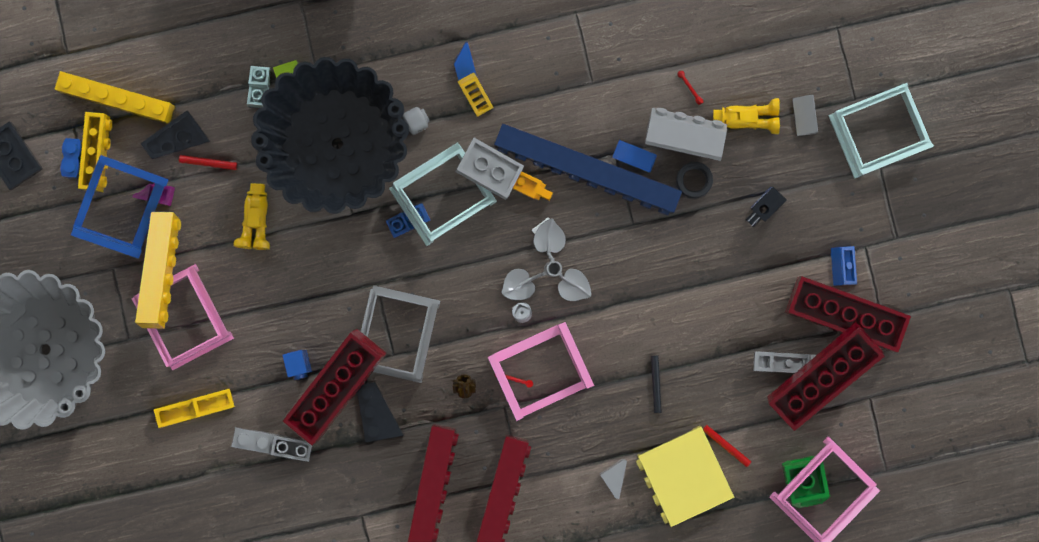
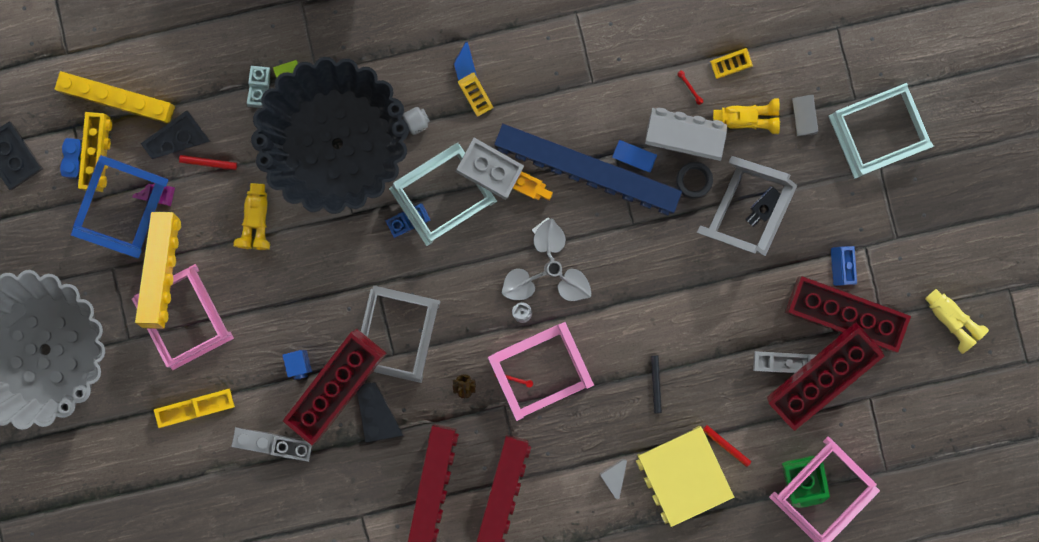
(744, 52): none -> yellow slope
(760, 171): none -> light grey piece
(954, 318): none -> light yellow piece

